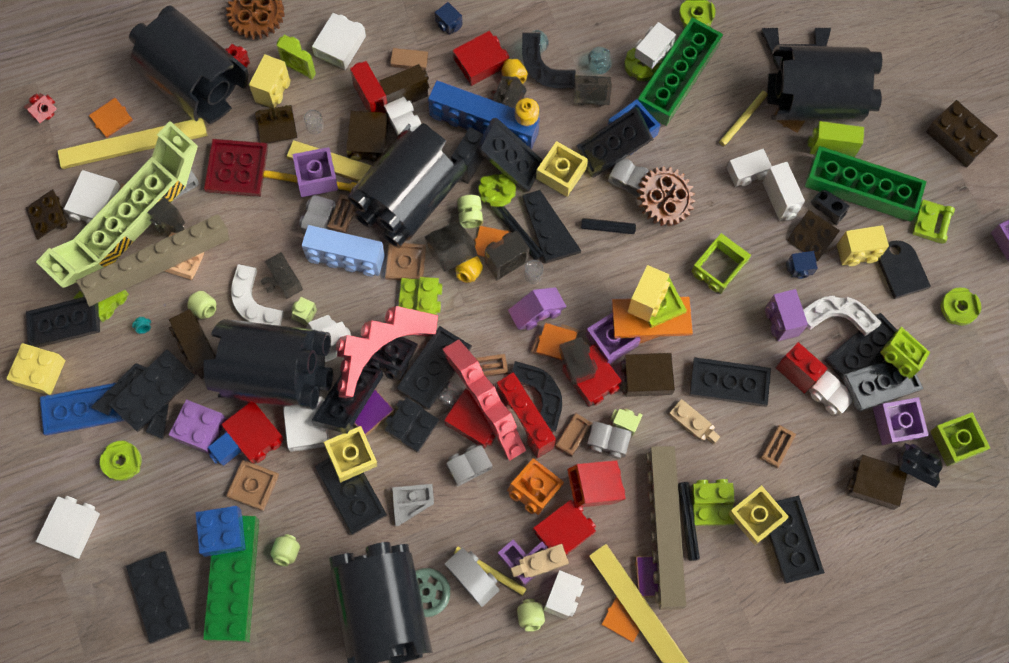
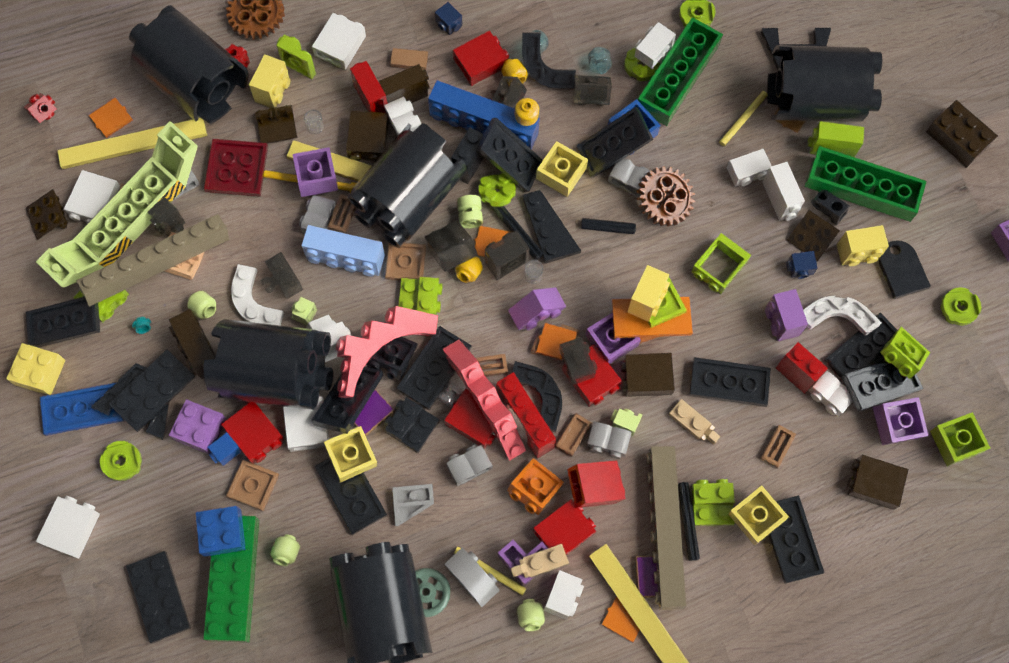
(920, 464): black plate -> none
(927, 219): lime plate -> none

